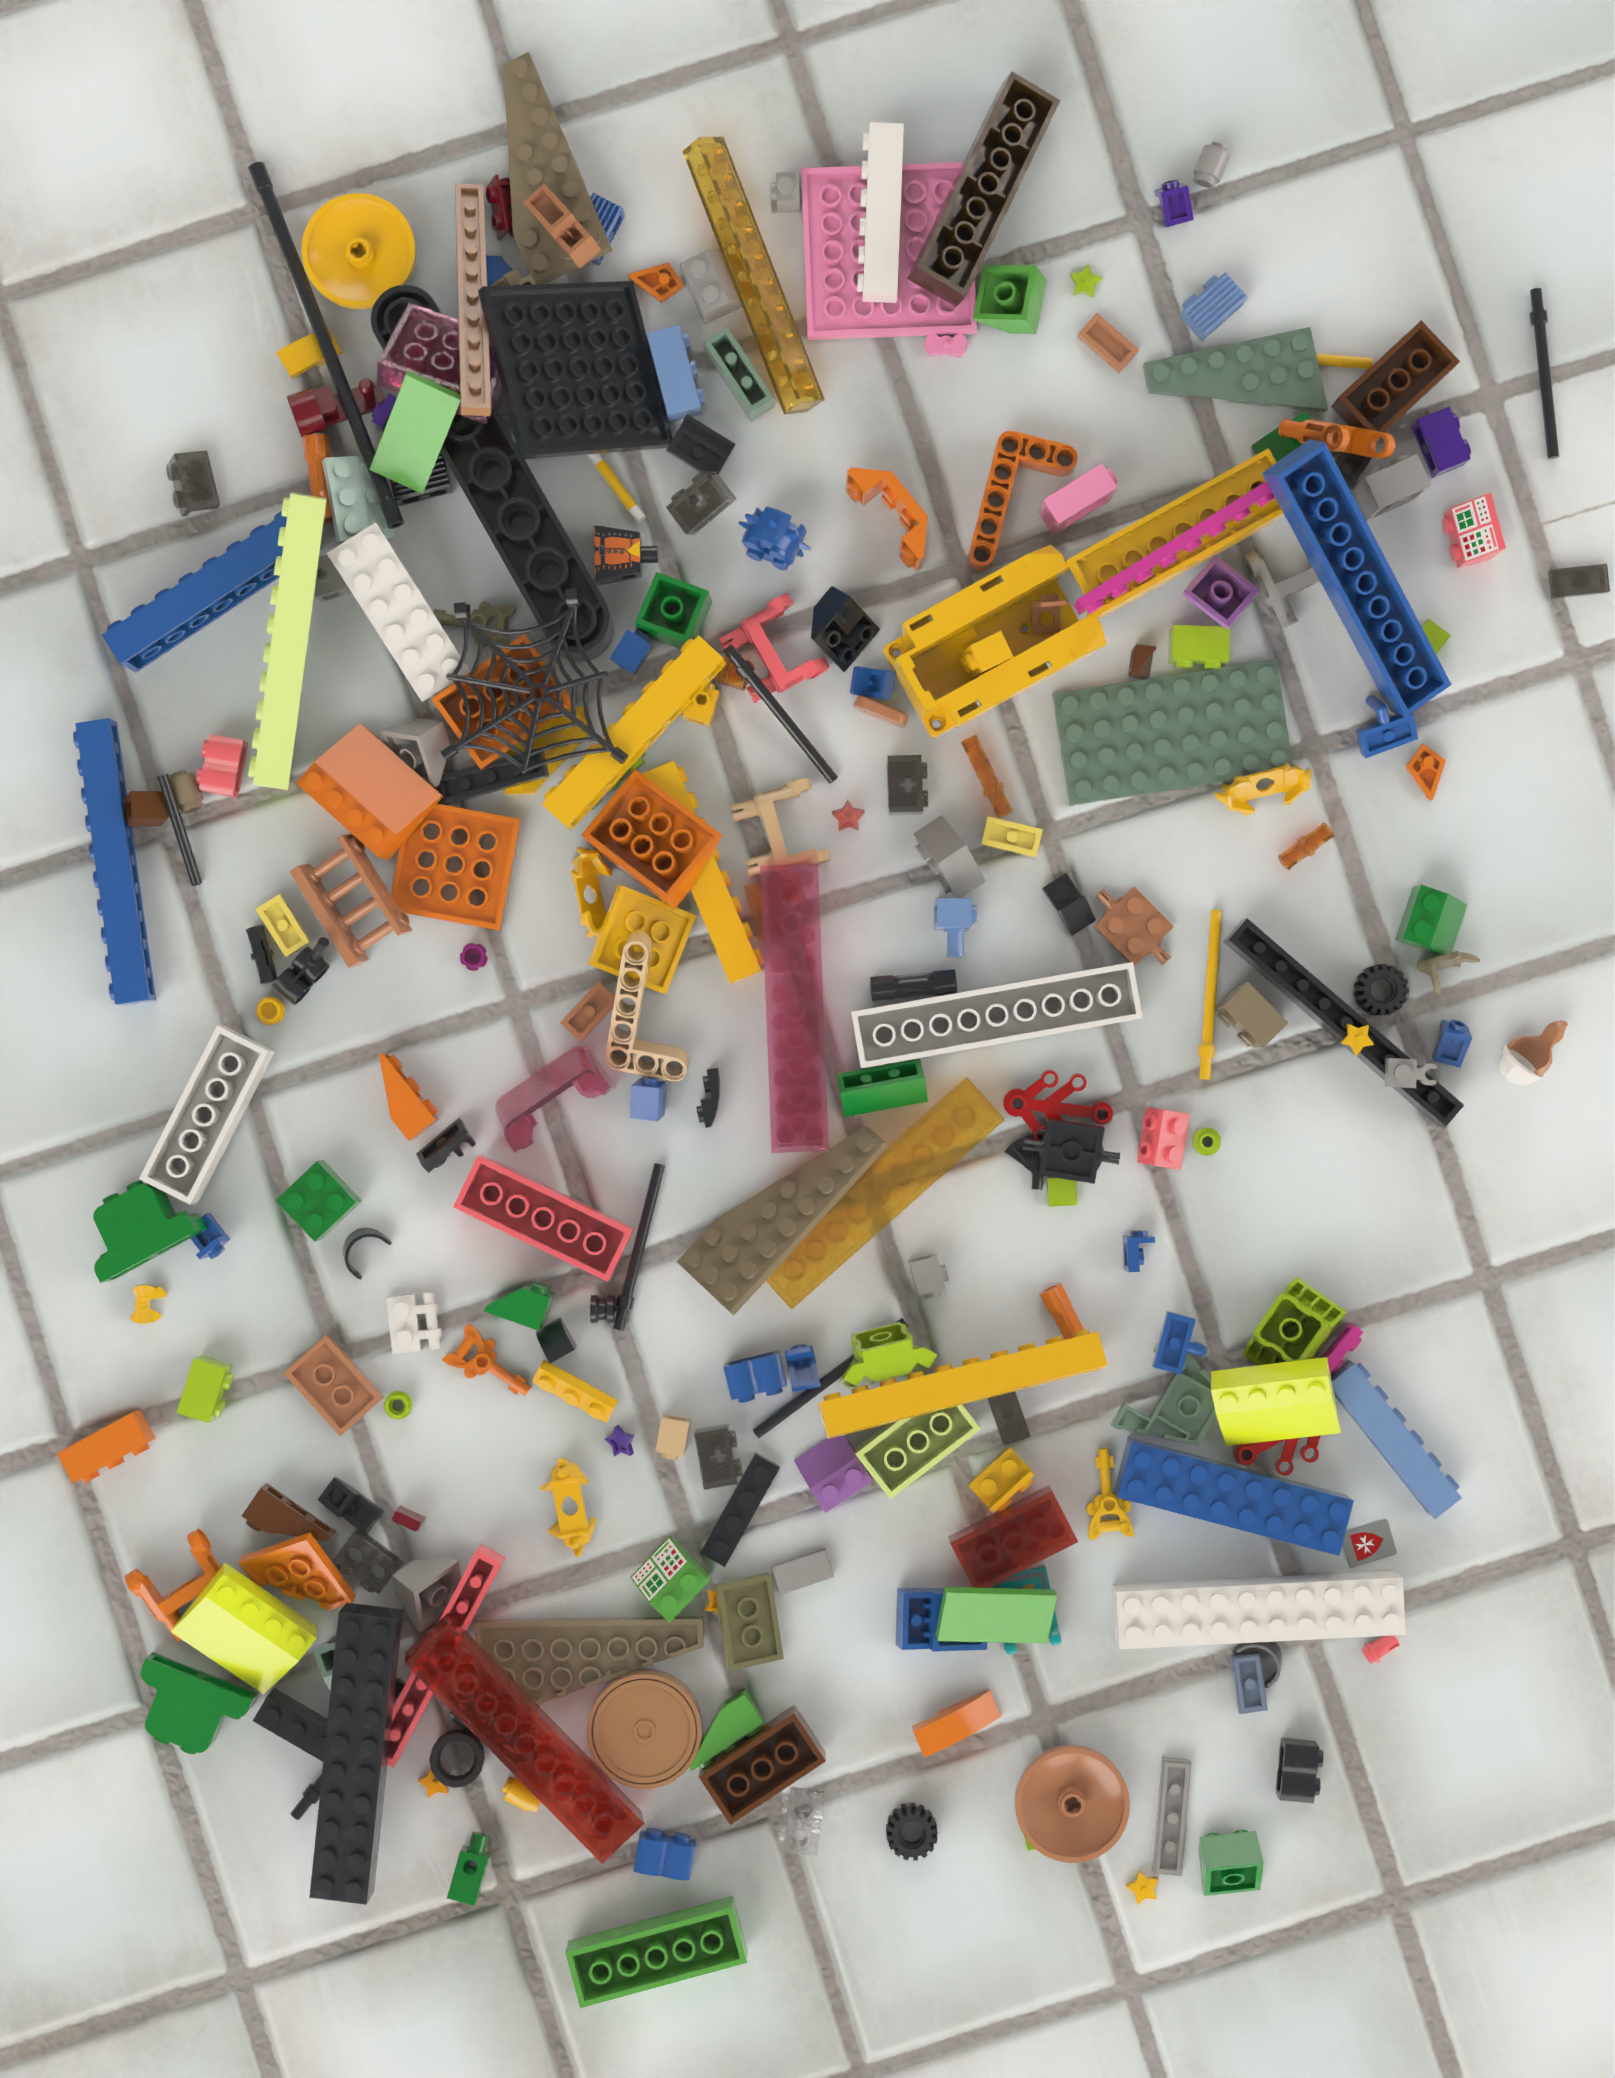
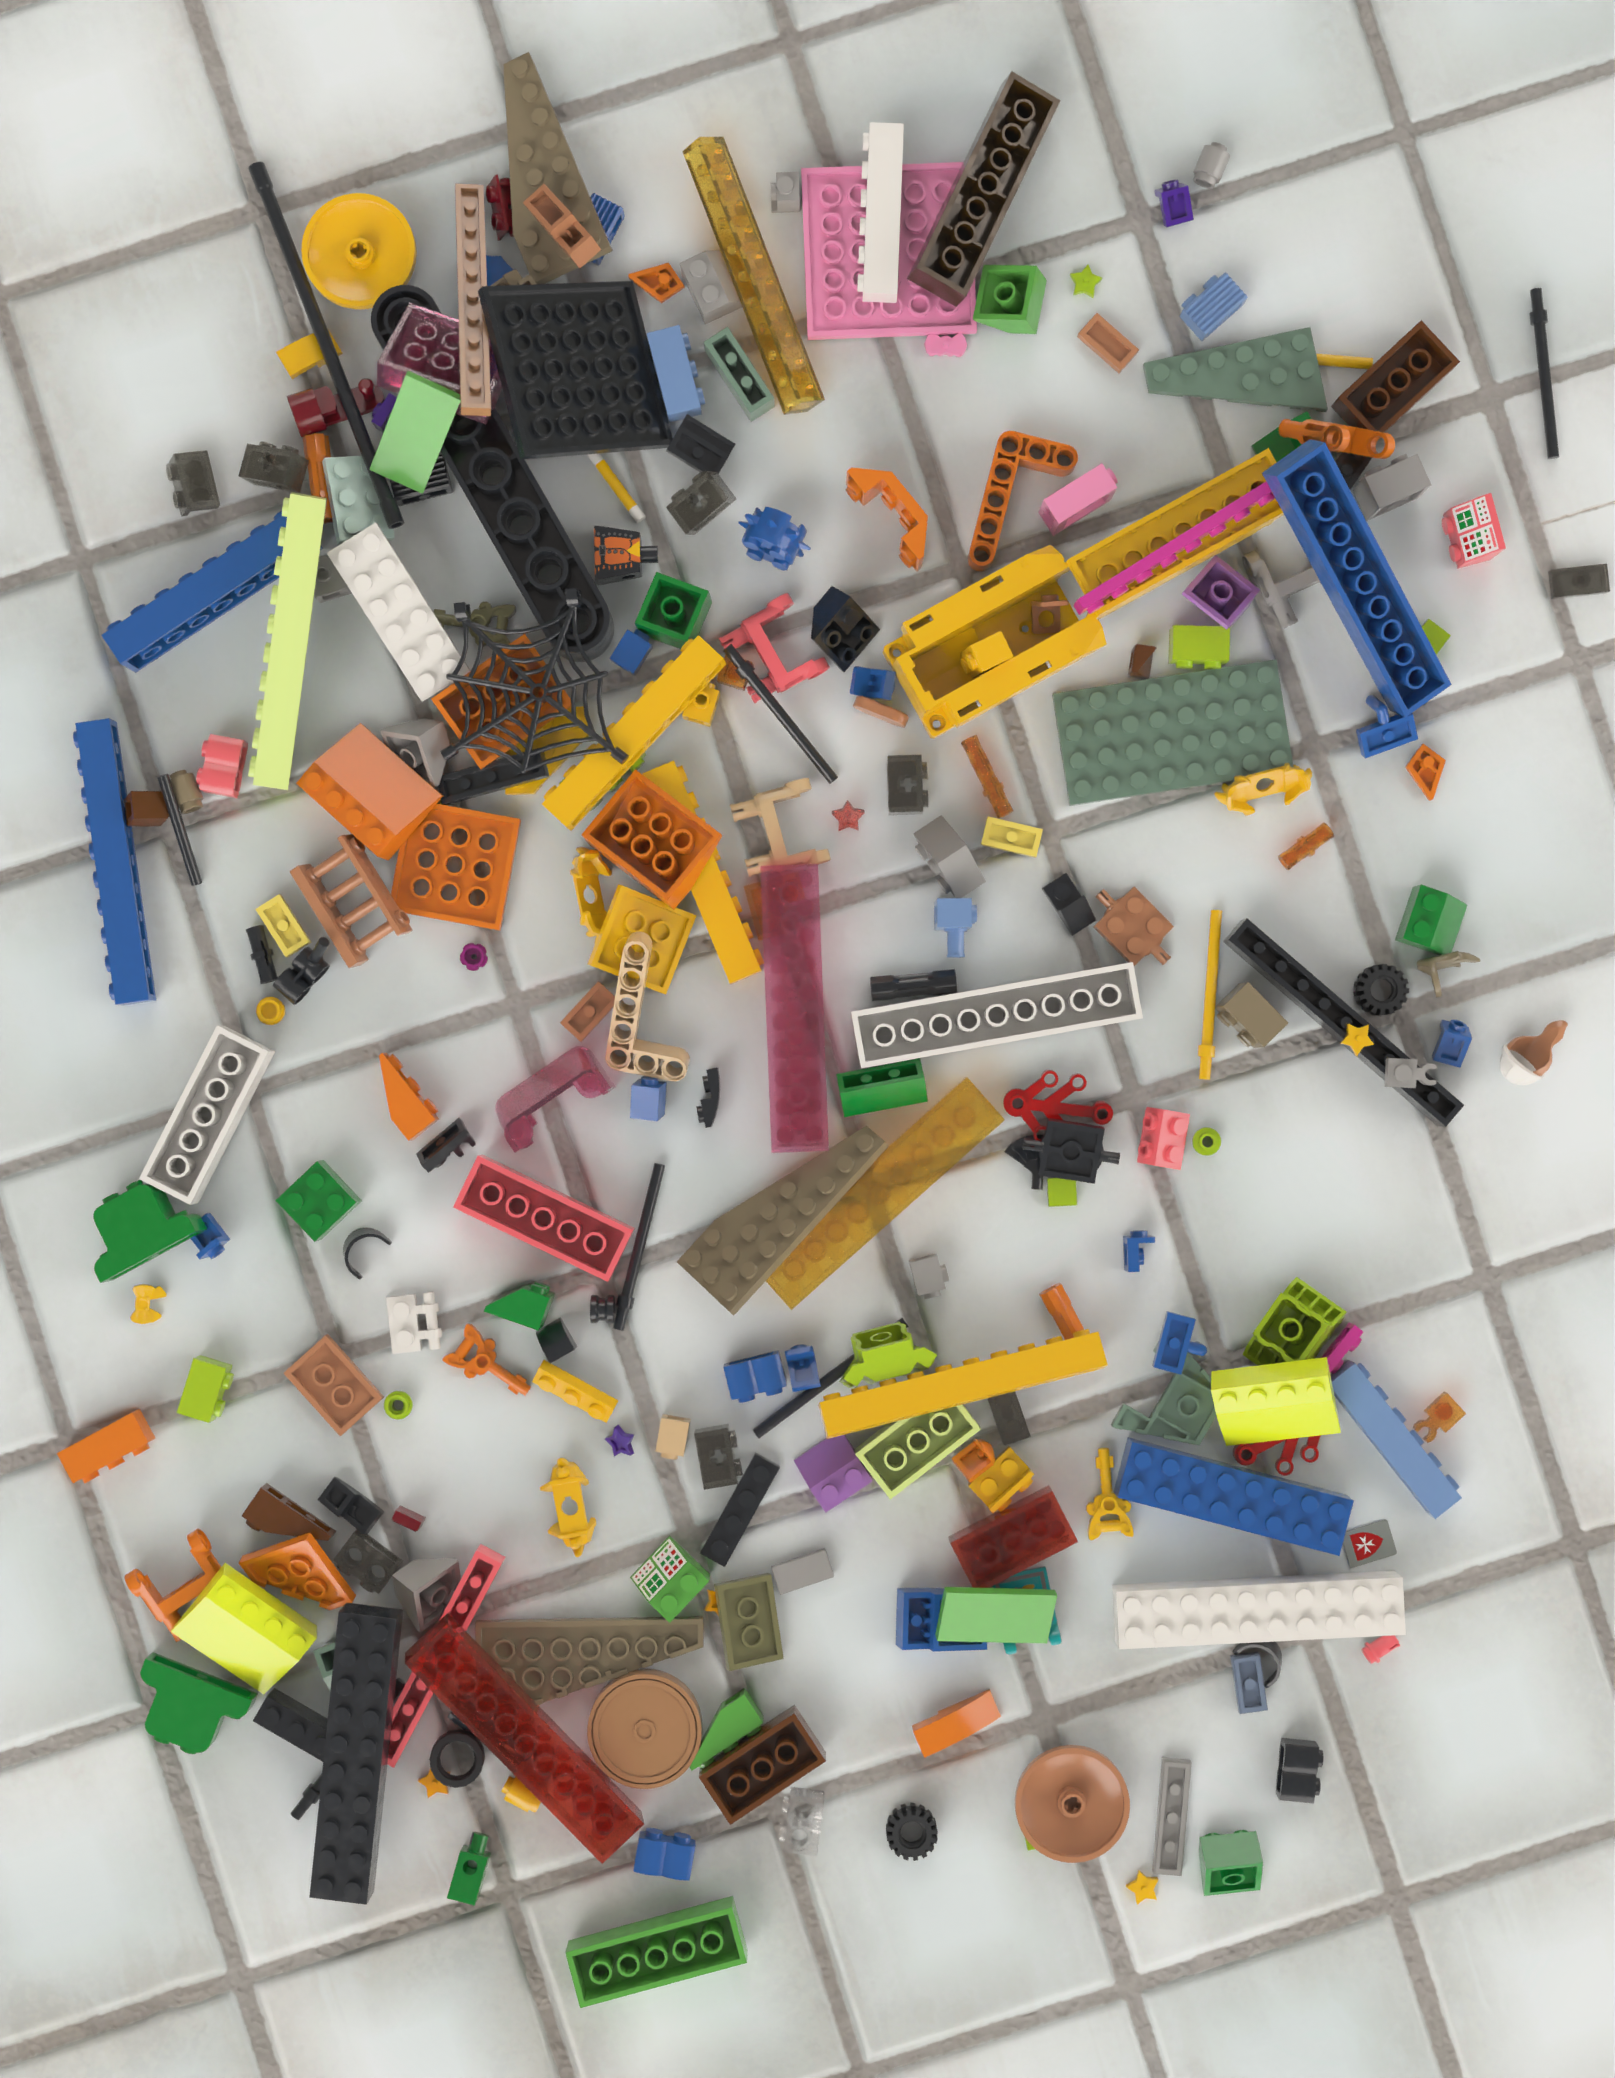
(273, 467): none -> clear smoke brick
(975, 1459): none -> orange plate
(1441, 442): dark purple brick -> none
(1442, 1414): none -> clear orange plate

